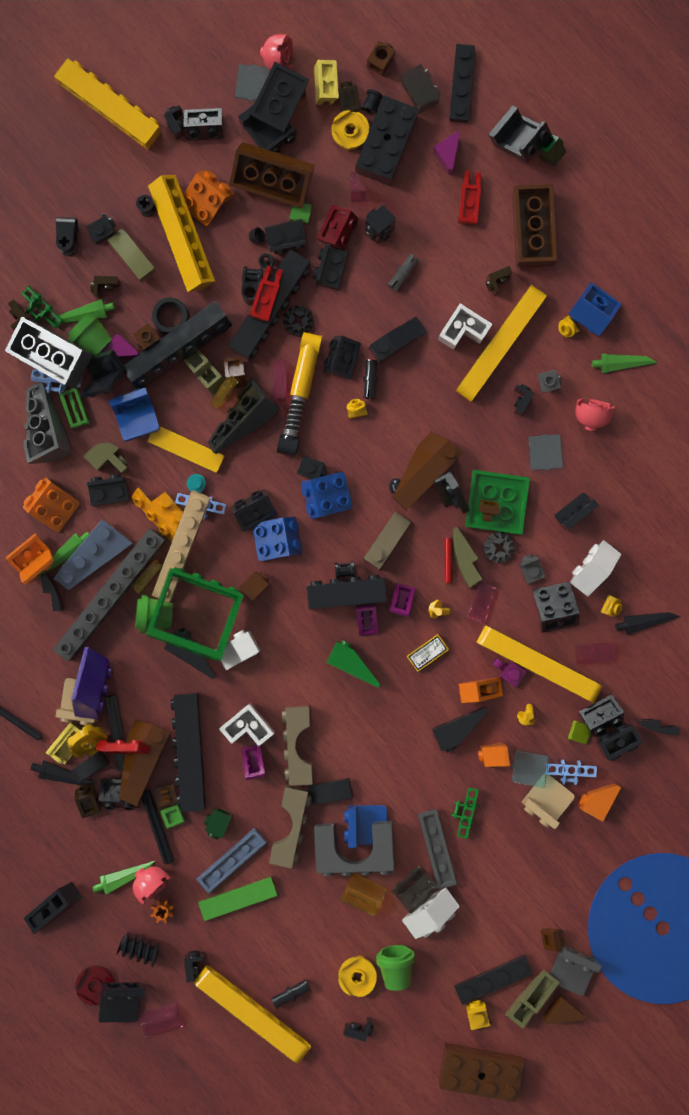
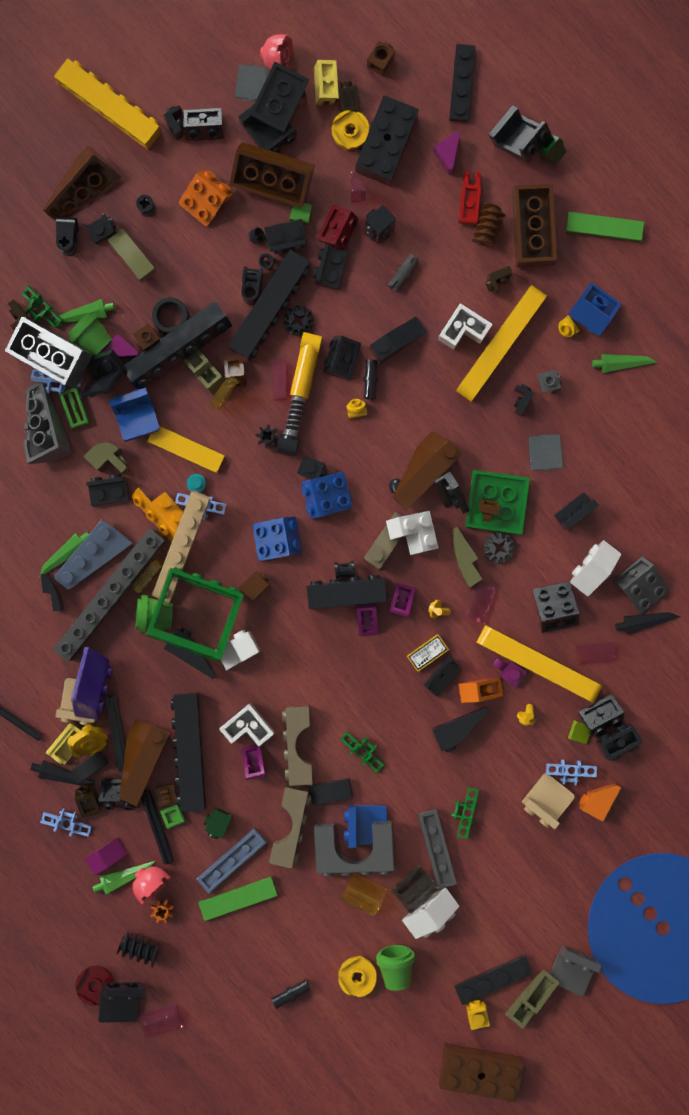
(31, 559): orange bracket -> none
(50, 505): orange bracket -> none
(53, 907): black slope -> none
(73, 823): none -> light blue piece
(83, 181): none -> reddish brown wedge
(106, 282): dark brown bracket -> none
(106, 856): none -> magenta slope
(123, 747): red hinge -> none
(181, 233): yellow brick -> none
(191, 968): black bracket -> none
(250, 412): pearl dark grey wedge -> none
(252, 1014): yellow beam -> none
(253, 510): black bracket -> none
(266, 296): red hinge -> none
(268, 431): none -> black gear
(347, 659): green slope -> none
(355, 1030): black bracket -> none
(360, 745): none -> green piece
(371, 102): black bush -> none
(417, 530): none -> white brick
(420, 88): clear smoke brick -> none
(442, 676): none -> black hinge
(448, 561): red piece -> none
(487, 225): none -> reddish brown piece
(494, 755): orange slope -> none
(530, 769): clear light blue piece -> none
(531, 568): dark grey bracket -> none
(551, 939): reddish brown tile -> none
(562, 1011): reddish brown slope -> none
(594, 413): coral cylinder -> none
(604, 226): none -> bright green tile
(612, 606): yellow plate -> none
(642, 584): none -> dark grey bracket
(654, 725): black slope -> none

